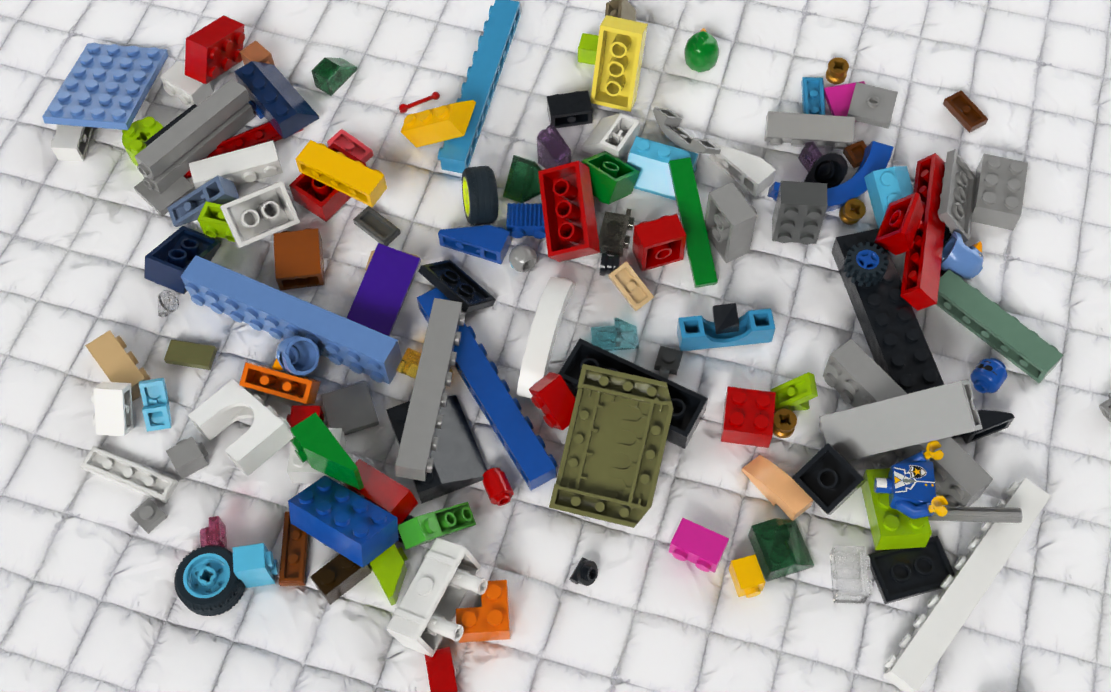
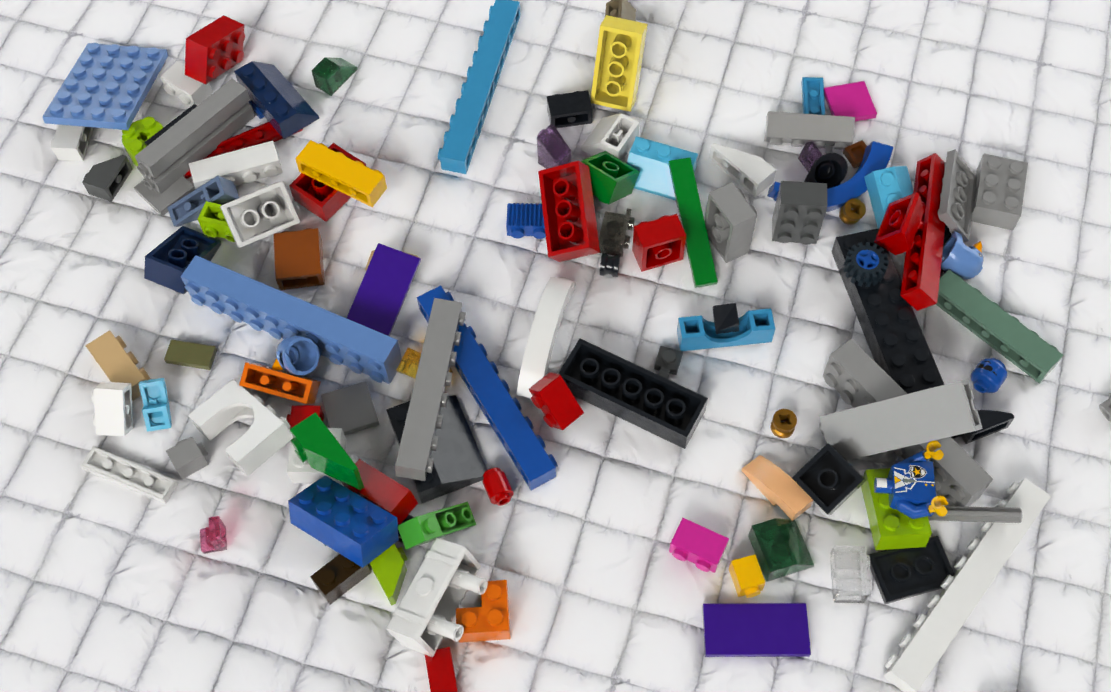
(107, 177): none -> dark grey slope
(148, 515): light grey plate -> none
(167, 303): clear plate -> none
(208, 582): wheel -> none
(254, 565): medium azure brick -> none
(256, 53): nougat brick -> none
(293, 555): dark orange tile -> none
(351, 145): coral plate -> none
(376, 226): dark grey tile -> none
(403, 107): red hinge -> none
(438, 123): yellow slope -> none
(457, 285): black tile -> none
(479, 241): blue slope -> none
(480, 195): black wheel -> none
(522, 180): clear green slope -> none
(522, 258): light grey piece -> none
(585, 572): black plate -> none
(587, 48): lime brick -> none
(613, 446): olive slope -> none
(616, 337): clear light blue slope -> none
(630, 286): tan plate -> none
(669, 125): light grey slope -> none
(701, 51): green piece -> none
(748, 417): red brick -> none
(756, 630): none -> dark purple tile
(796, 393): lime slope -> none
(837, 70): pearl gold wheel -> none
(872, 105): light grey plate -> none
(965, 111): reddish brown plate -> none

